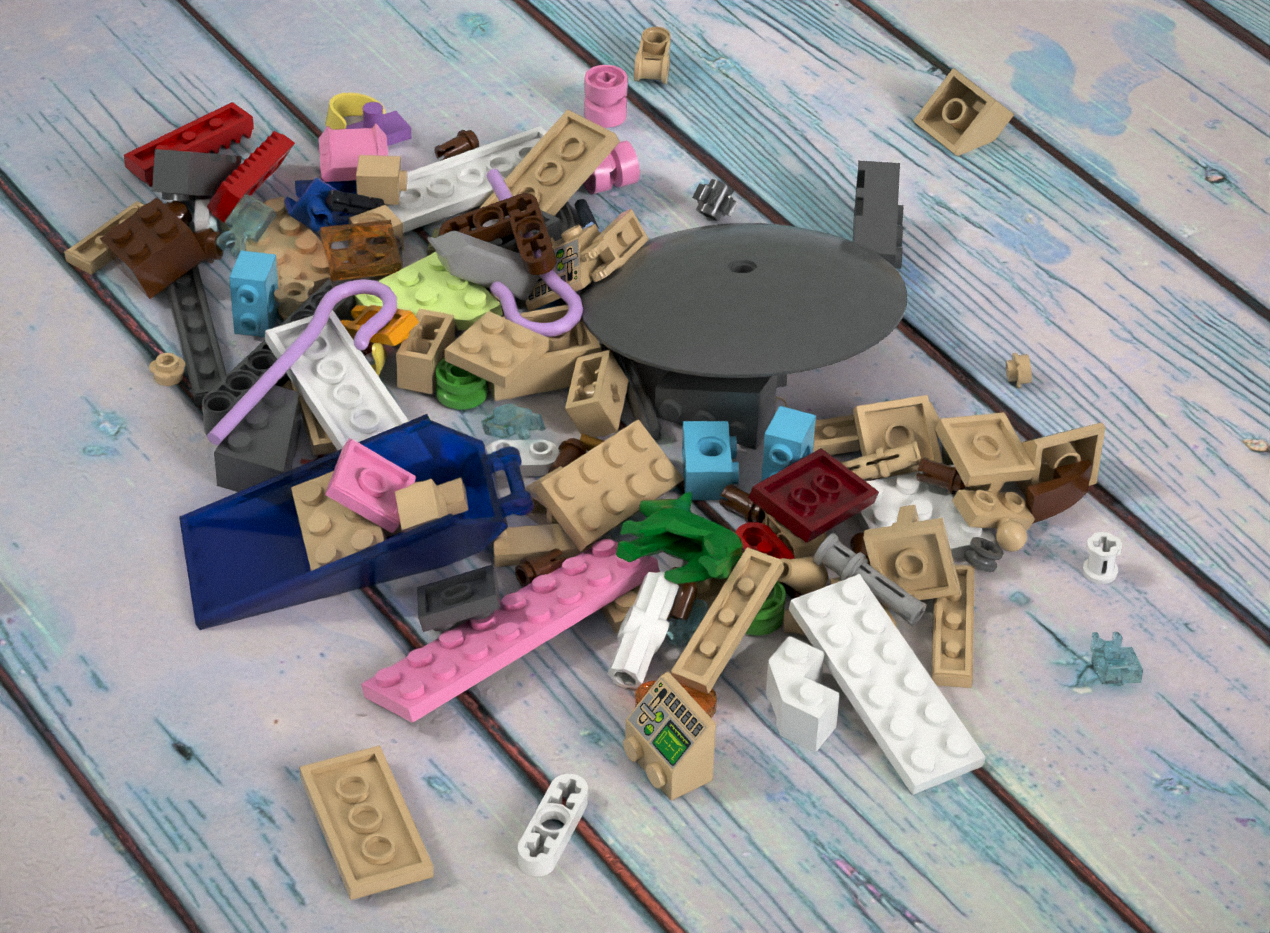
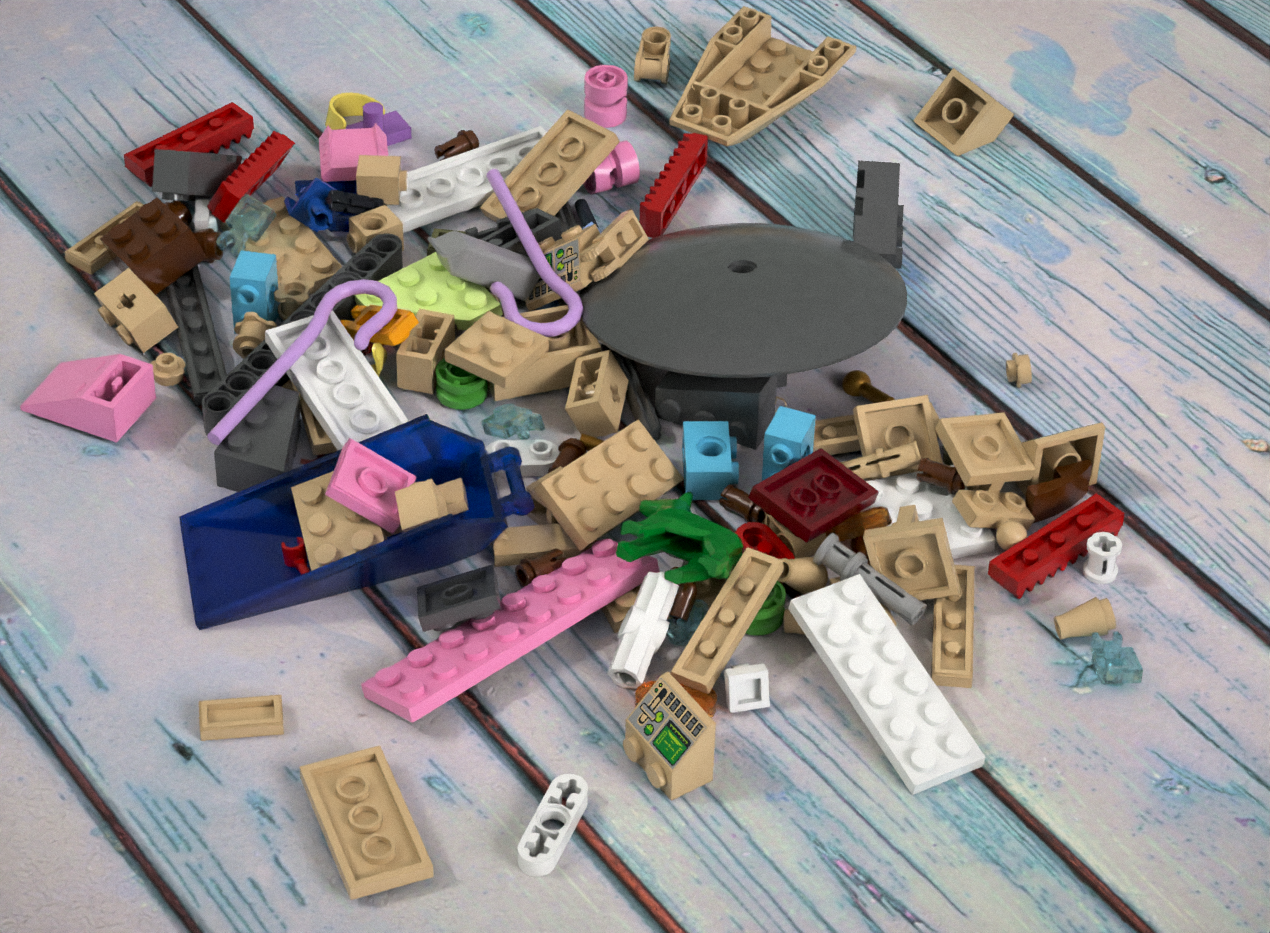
(95, 395): none -> bright pink slope
(135, 310): none -> tan brick
(241, 717): none -> tan tile
(250, 333): none -> tan brick
(296, 556): none -> red hand
(361, 263): clear orange piece -> none
(517, 223): reddish brown beam -> none
(673, 184): none -> red gear
(715, 200): dark grey gear -> none
(746, 687): none -> white tile
(752, 79): none -> tan wedge
(802, 706): white brick -> none
(859, 384): none -> pearl gold bar
(862, 521): none -> clear orange tile
(983, 554): dark grey bush -> none
(1054, 545): none -> red gear
(1085, 619): none -> tan cone

